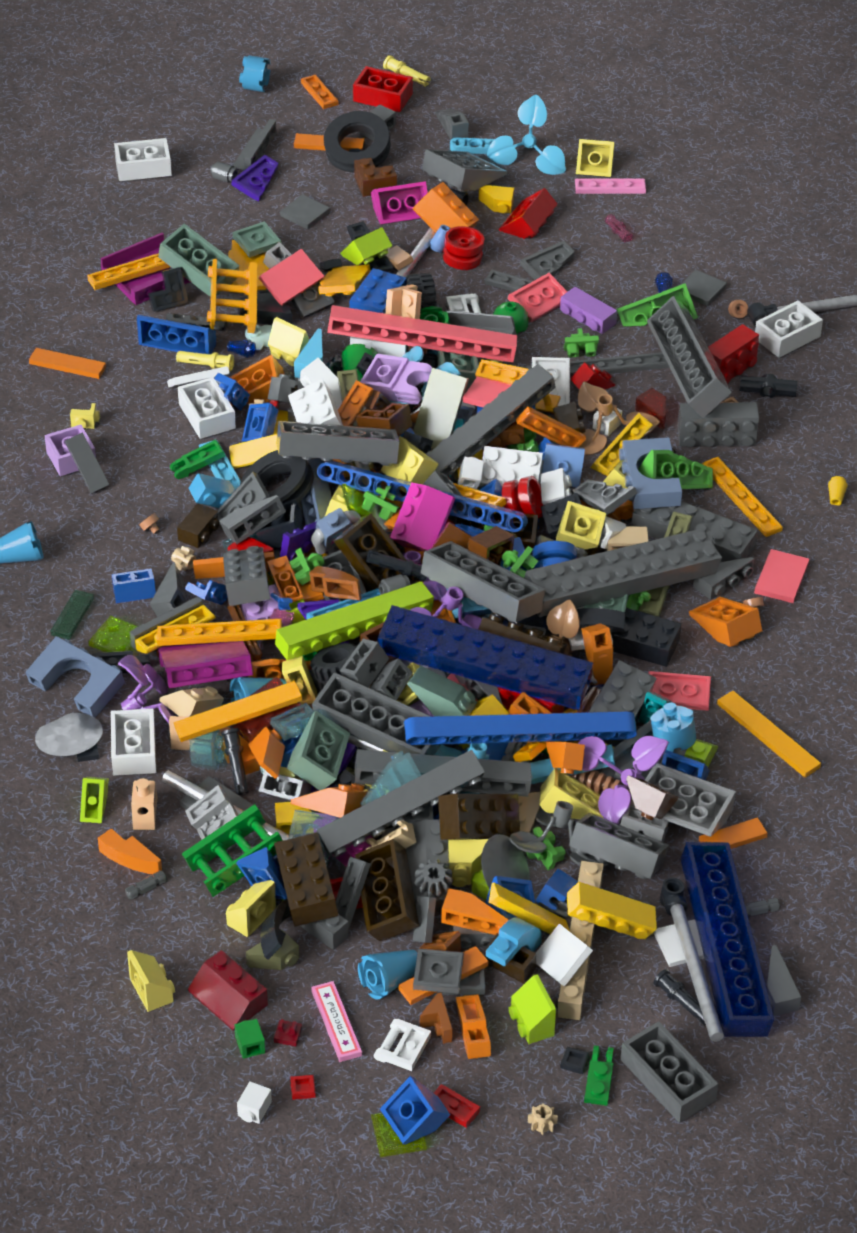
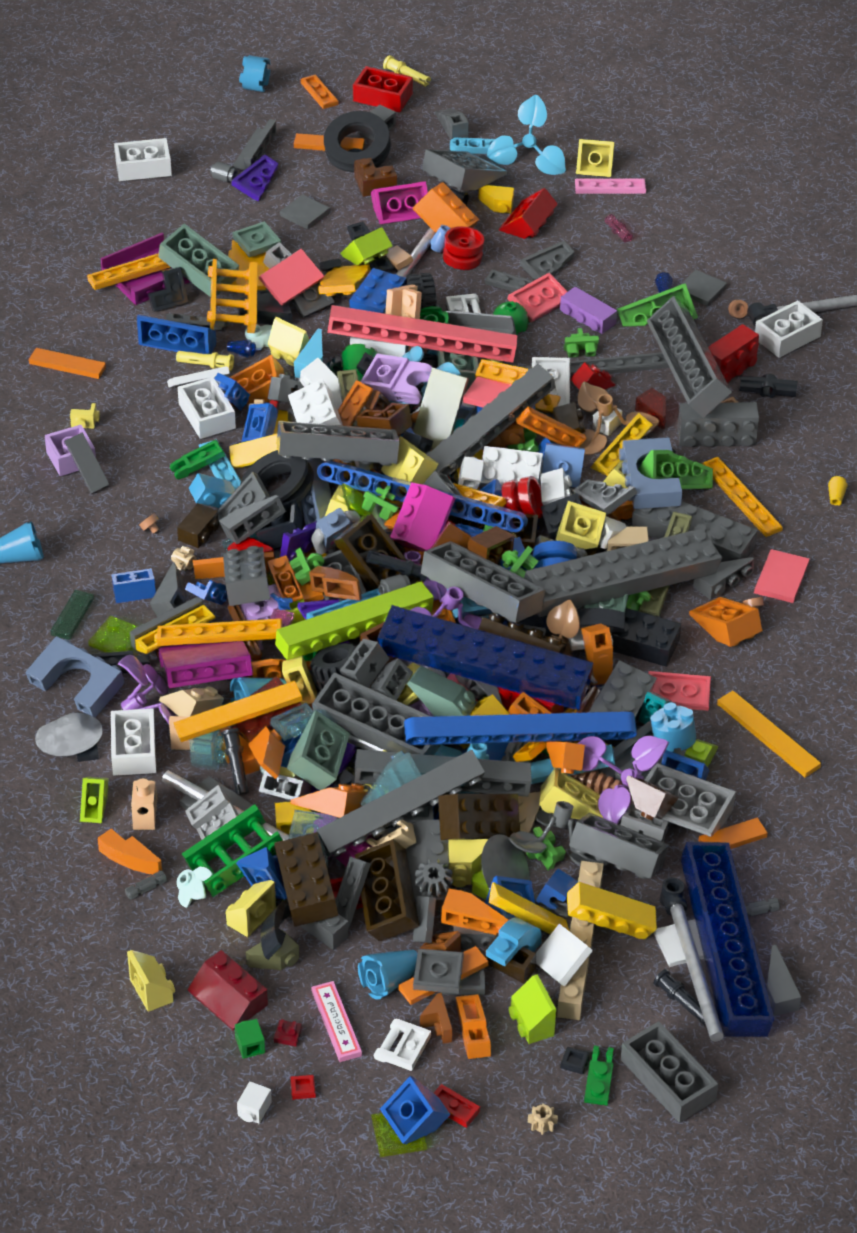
(192, 885): none -> light aqua plate

